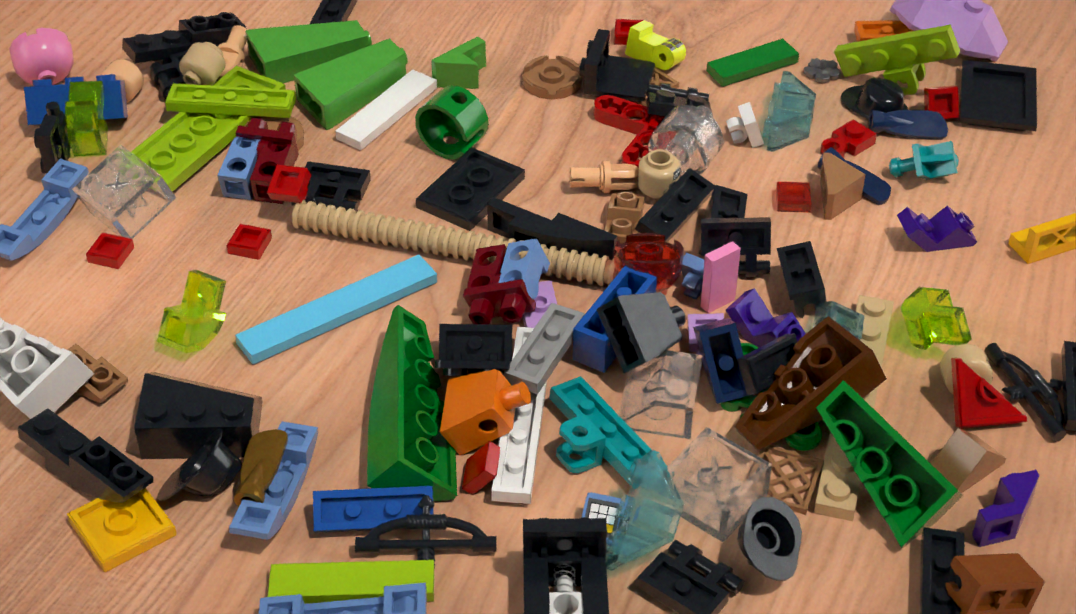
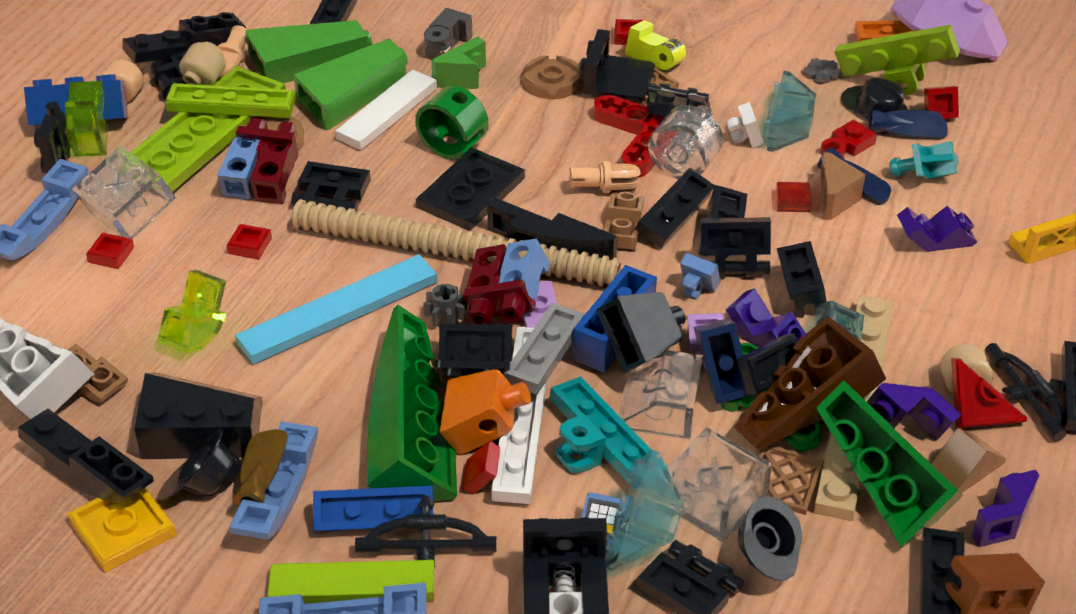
(42, 55): bright pink cylinder -> none
(289, 184): red tile -> none
(445, 305): none -> dark grey gear
(446, 32): none -> dark grey leg
(650, 255): clear red cylinder -> none
(658, 172): tan head -> none
(720, 277): bright pink tile -> none
(752, 62): green tile -> none
(922, 404): none -> dark purple slope
(933, 319): clear neon green brick -> none
(998, 96): black piece -> none

